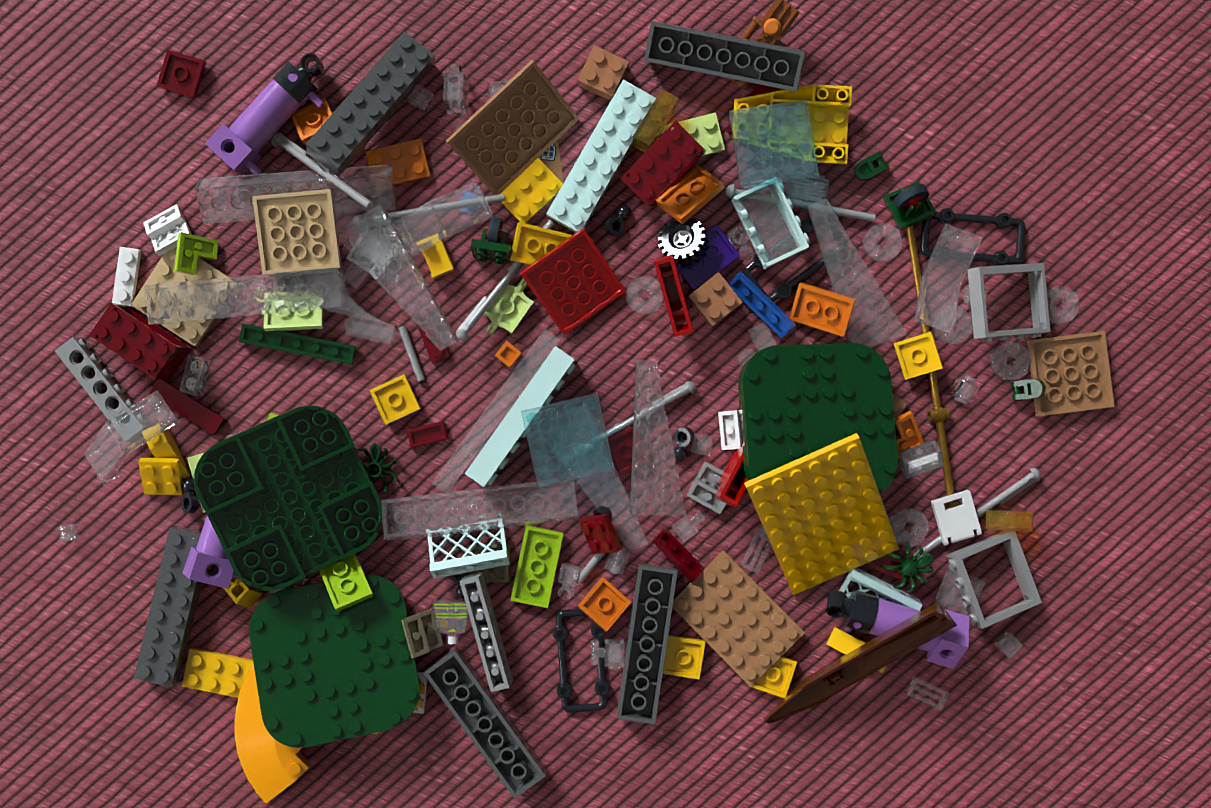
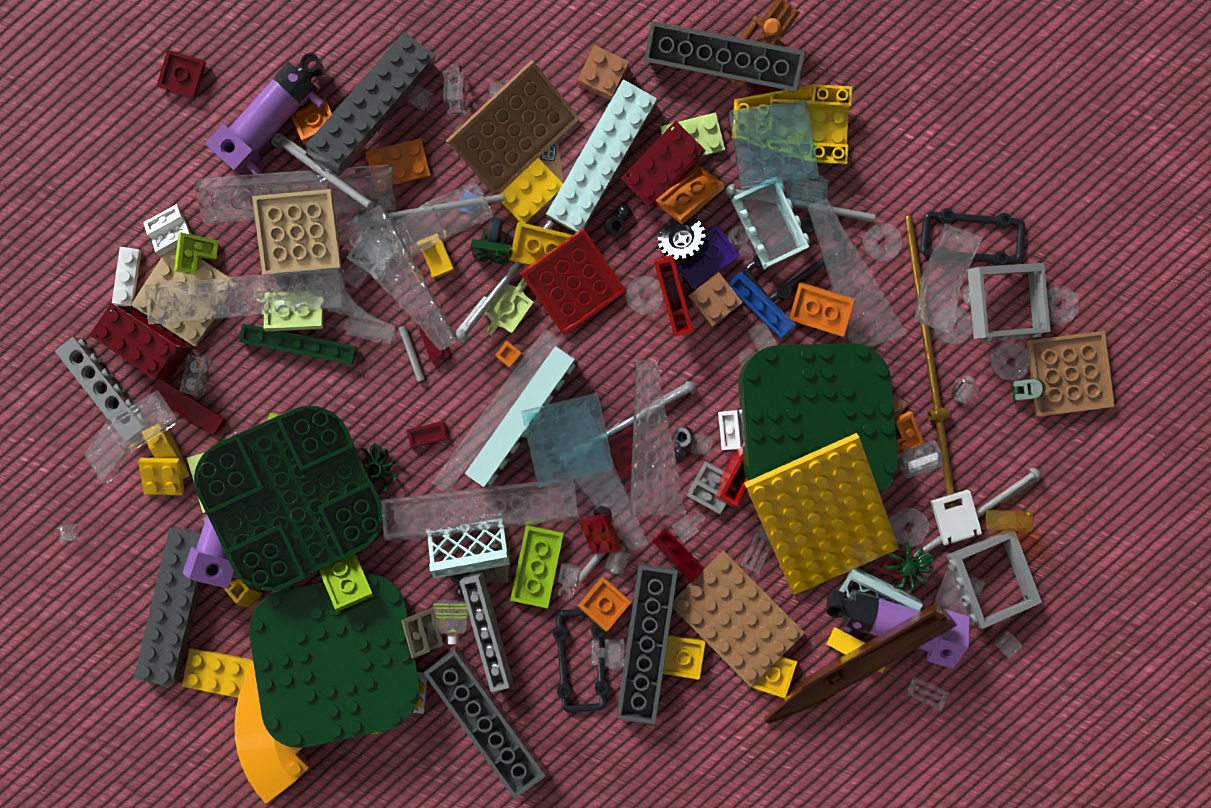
(190, 502): black plate -> none
(395, 399): yellow plate -> none
(655, 120): clear yellow brick -> none
(865, 170): dark green plate -> none
(910, 205): dark green plate -> none
(918, 355): yellow plate -> none

